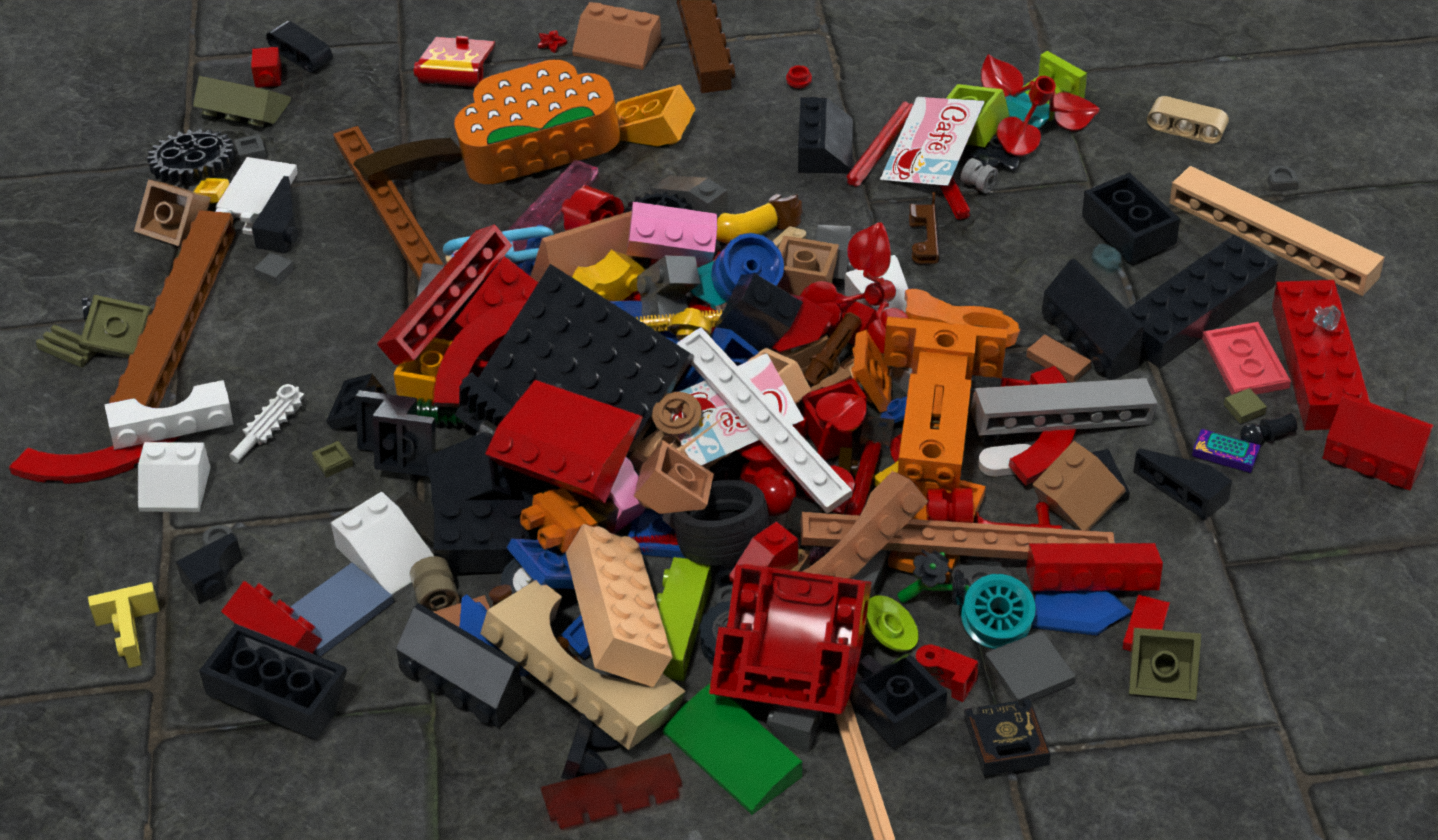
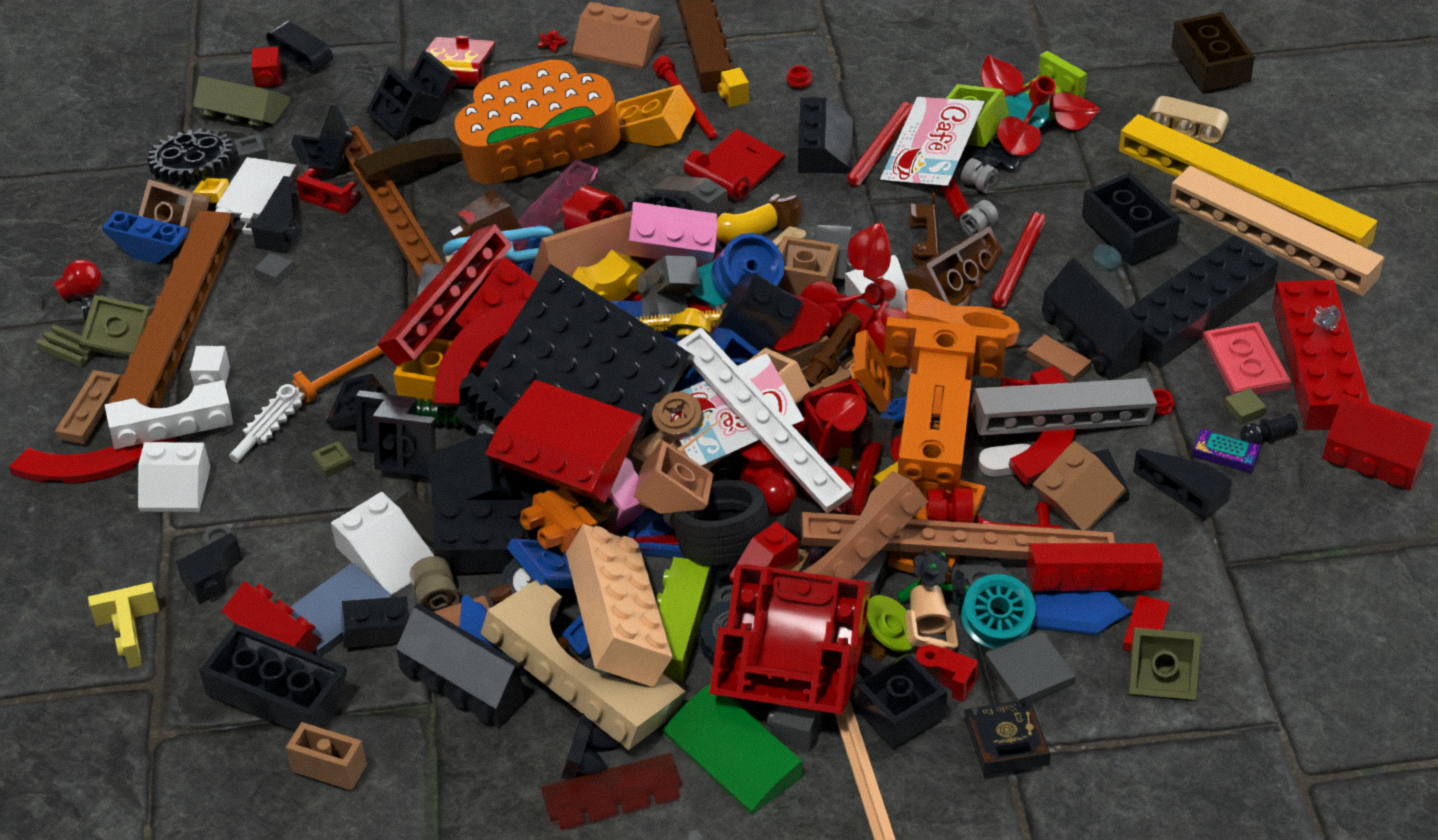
(79, 279): none -> red piece
(87, 407): none -> medium nougat plate
(144, 237): none -> blue slope
(209, 365): none -> white brick
(310, 388): none -> orange piece
(326, 756): none -> medium nougat brick
(327, 194): none -> red hinge
(328, 150): none -> black bracket
(373, 621): none -> black brick
(412, 94): none -> black bracket
(484, 212): none -> reddish brown torso
(665, 70): none -> red piece
(734, 87): none -> yellow plate
(735, 164): none -> red door
(873, 647): none -> clear orange tile
(928, 617): none -> light nougat piece
(957, 270): none -> reddish brown wedge
(979, 217): none -> light grey wheel
(1018, 260): none -> red axle
(1164, 402): none -> red plate
(1175, 152): none -> yellow brick
(1212, 51): none -> dark brown brick

